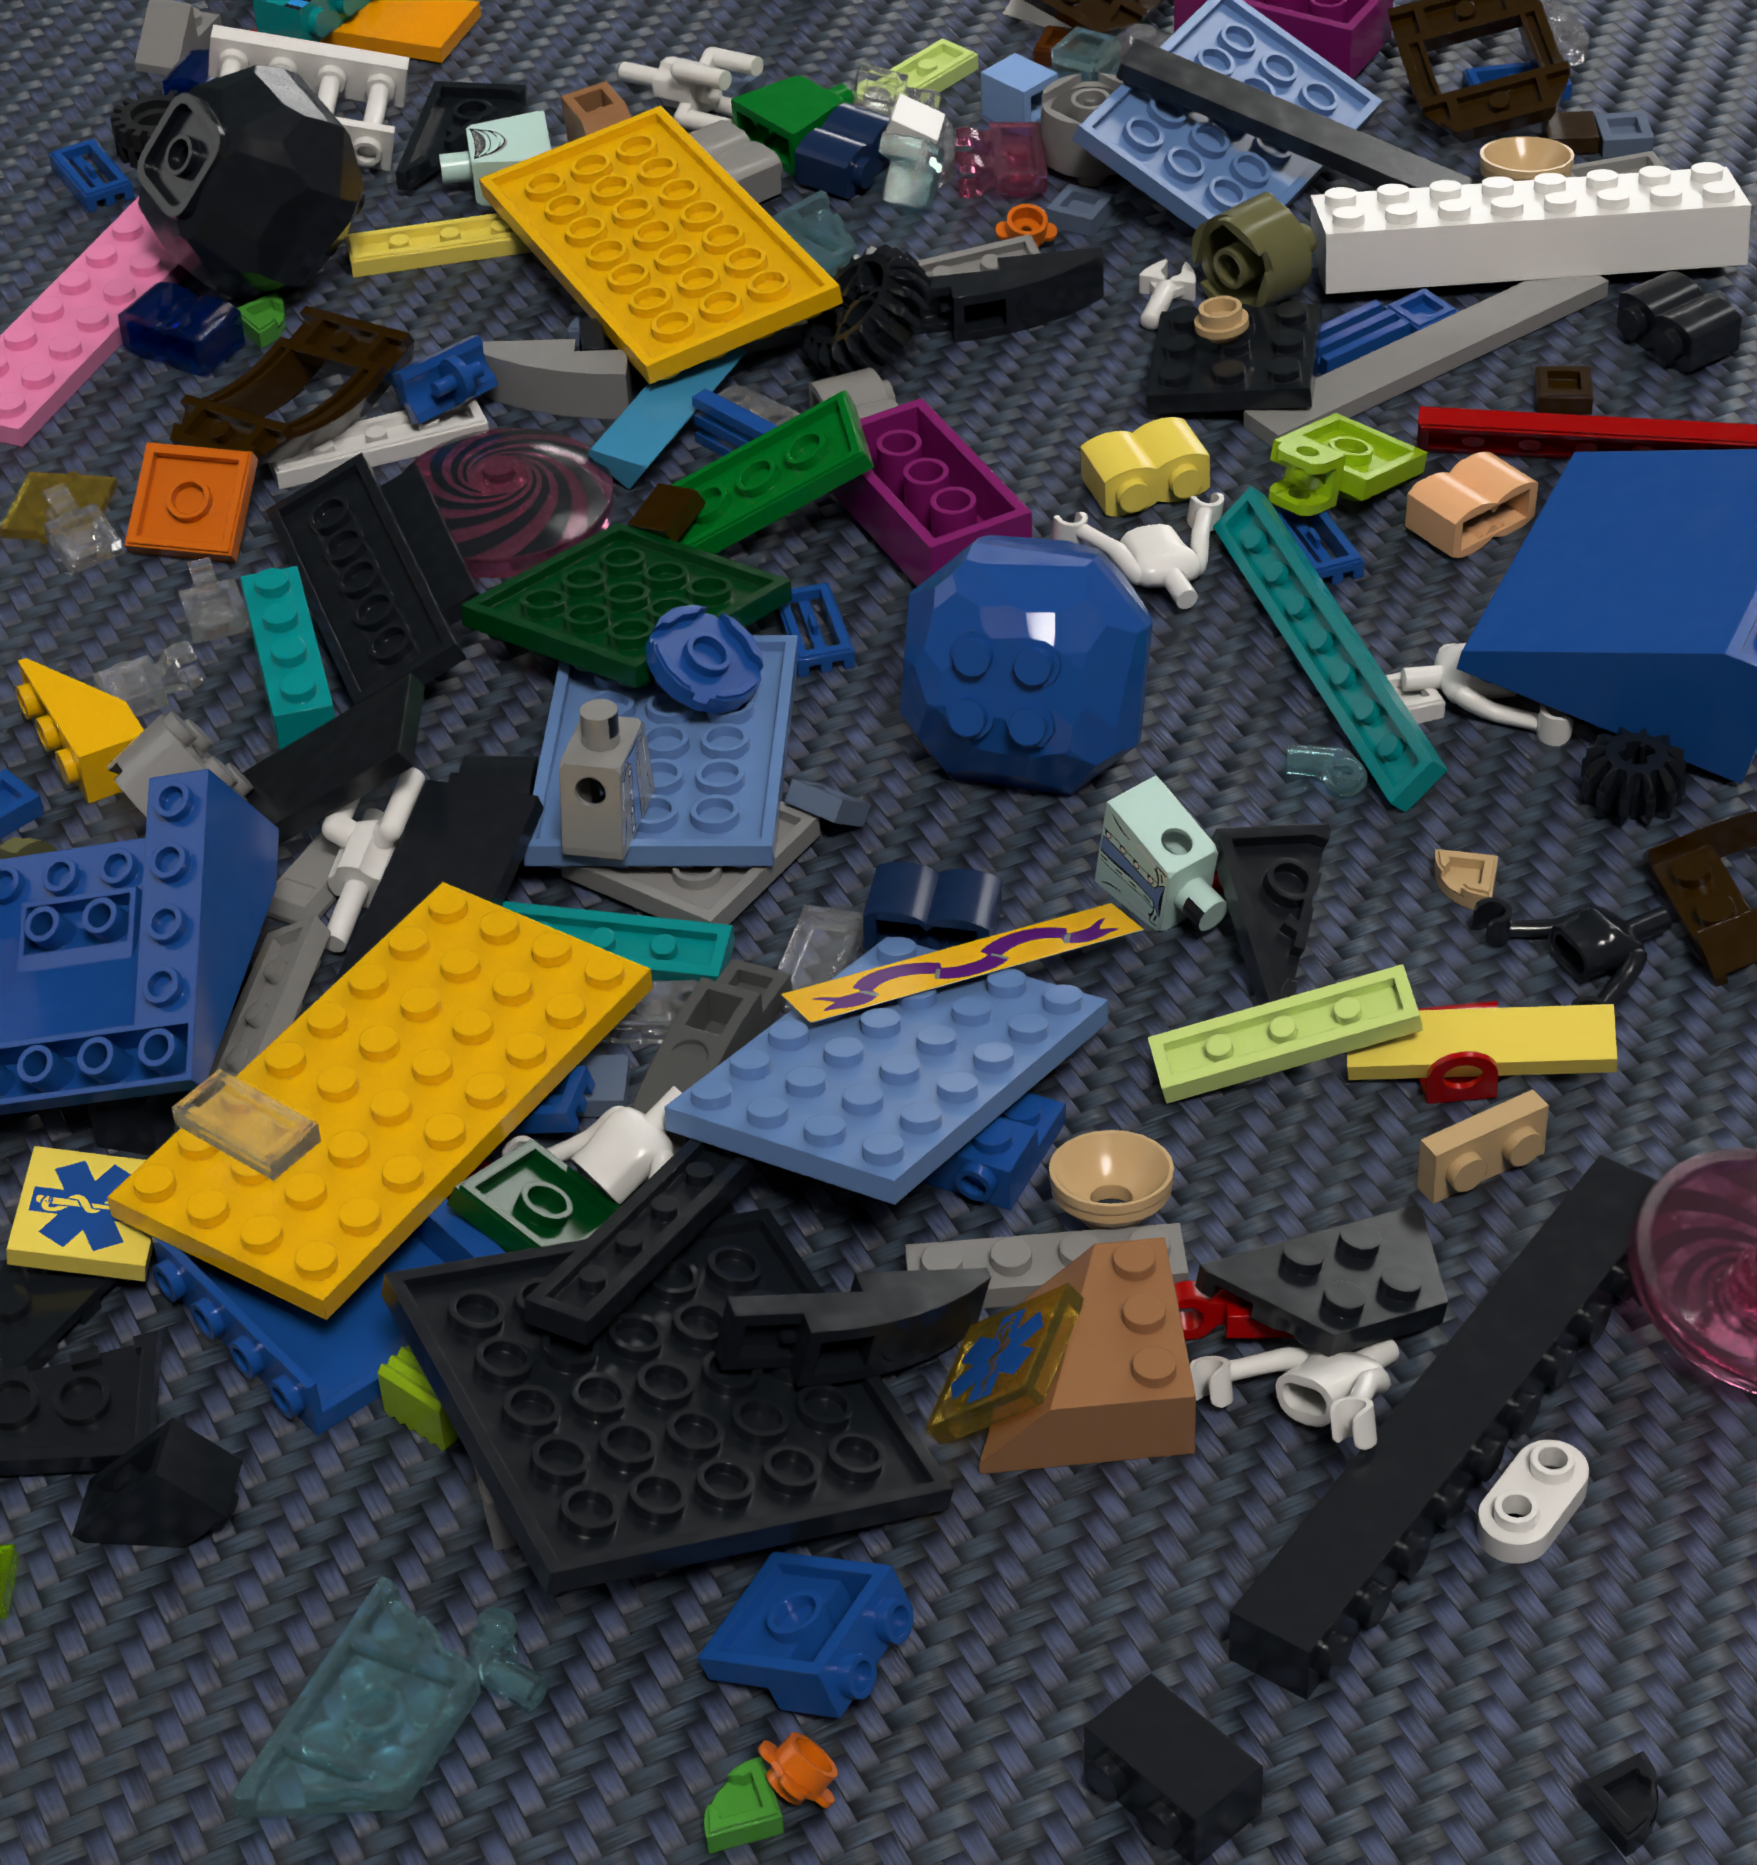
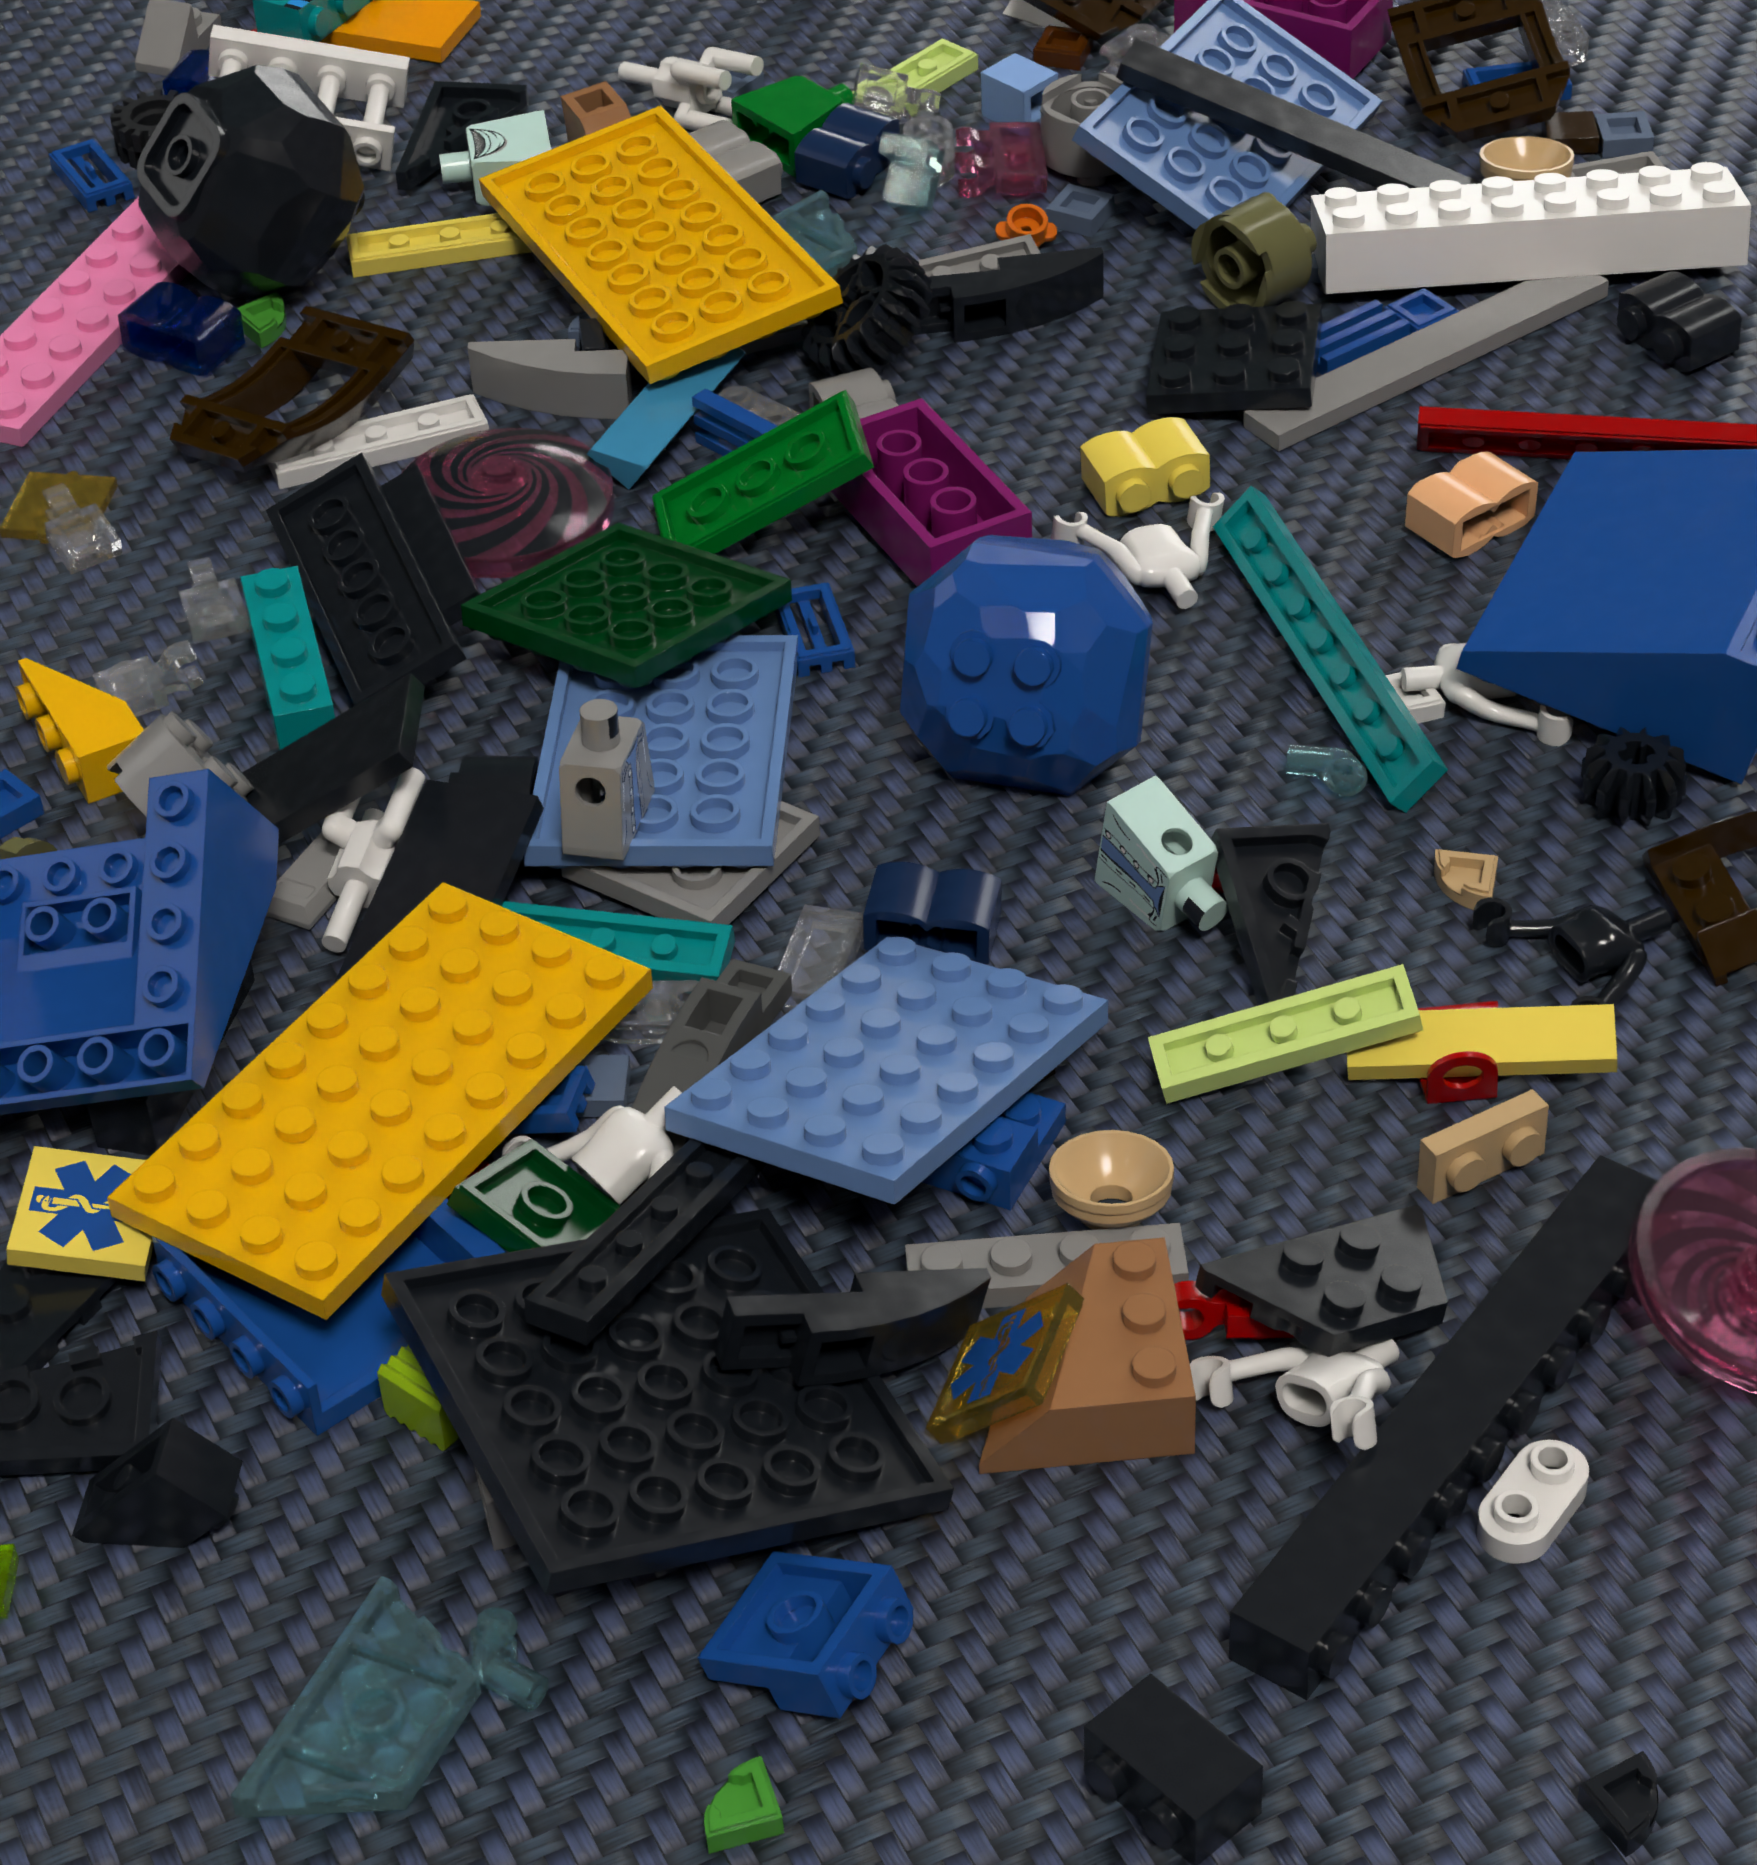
(191, 502): orange tile -> none
(246, 1124): clear tile -> none
(272, 992): light grey plate -> none
(443, 380): blue hips -> none
(668, 511): dark brown tile -> none
(704, 659): blue tile -> none
(800, 1770): orange plate -> none
(827, 803): sand blue tile -> none
(915, 119): white tile -> none
(960, 962): yellow sticker -> none
(1086, 53): clear light blue panel -> none
(1154, 281): white bar -> none
(1221, 319): tan plate -> none
(1309, 541): blue tile -> none
(1341, 460): lime plate -> none
(1563, 389): dark brown tile -> none

